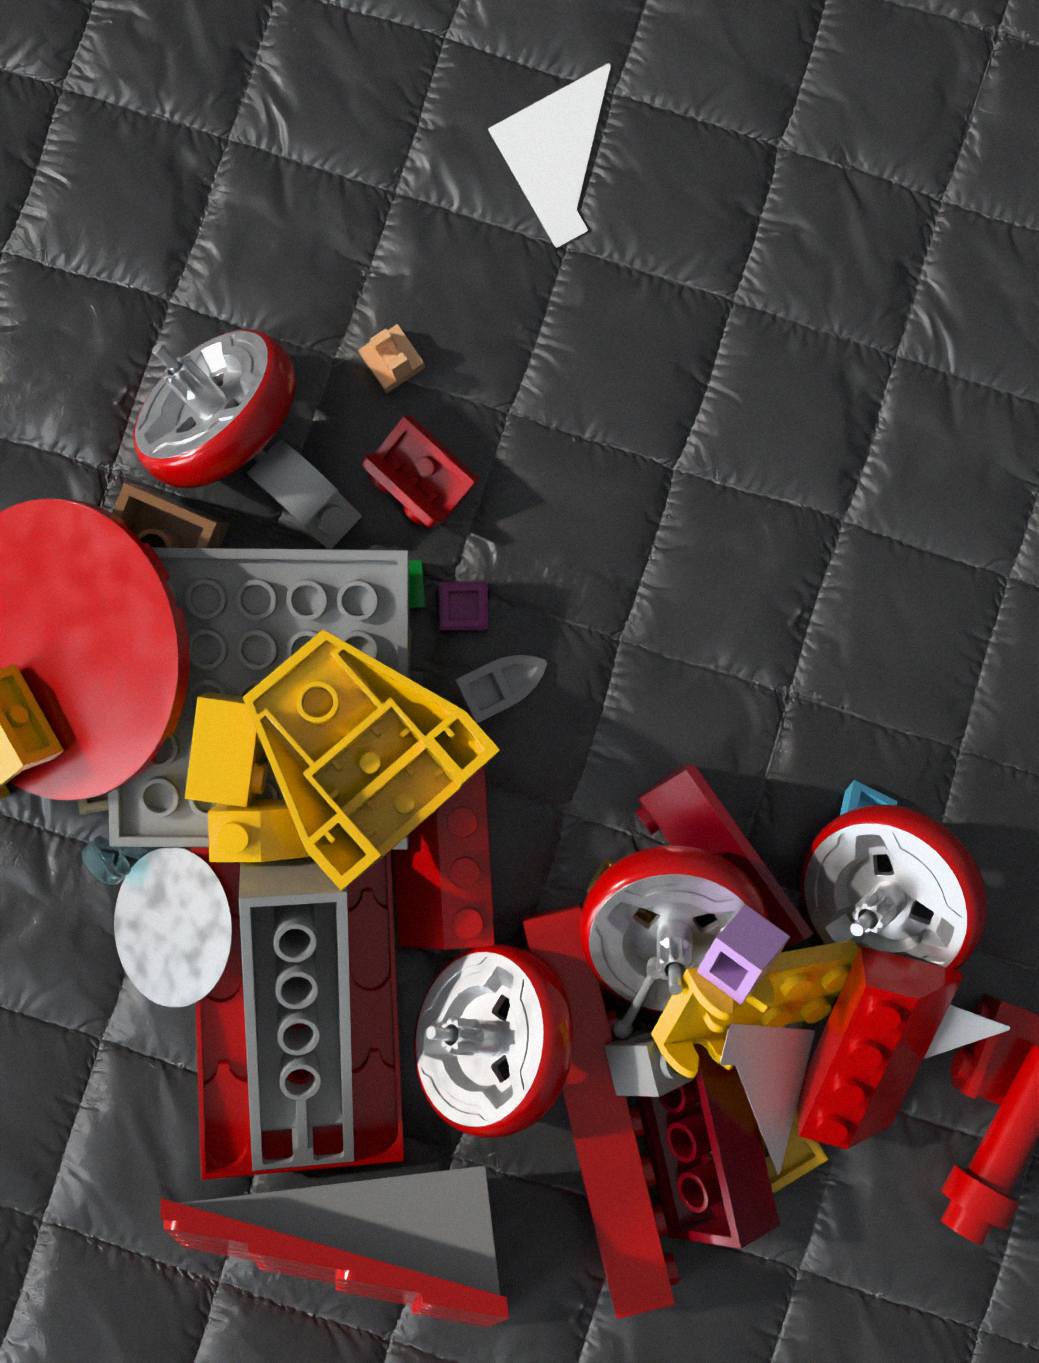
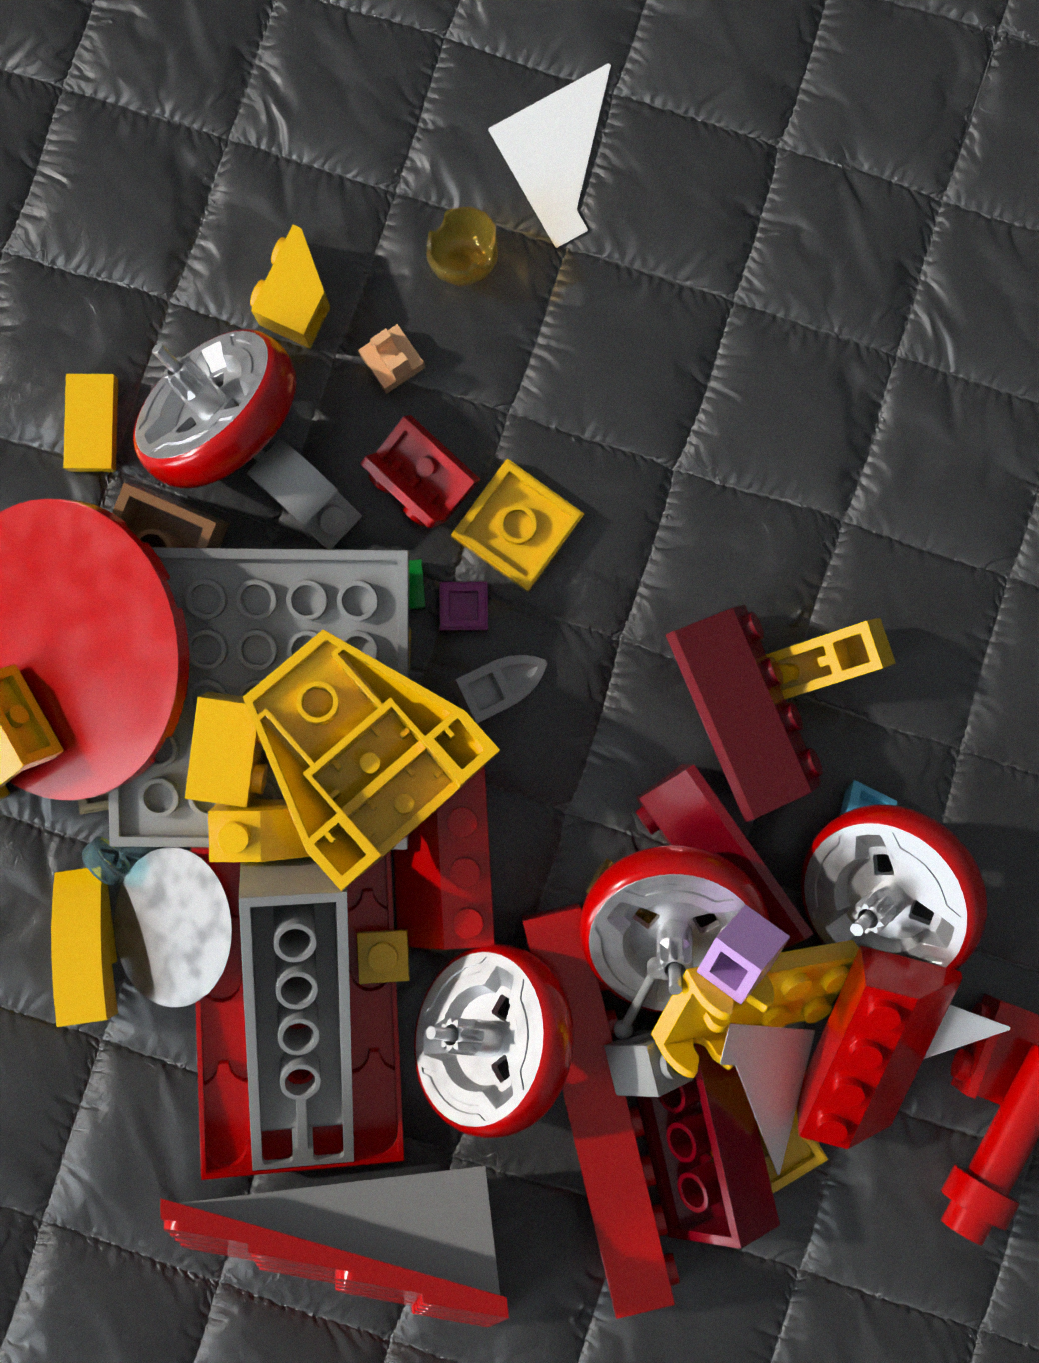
(82, 949): none -> yellow slope
(90, 423): none -> yellow tile
(292, 295): none -> yellow slope
(383, 956): none -> yellow plate
(463, 246): none -> clear yellow hair
(517, 525): none -> yellow tile
(746, 711): none -> dark red slope
(833, 657): none -> yellow slope

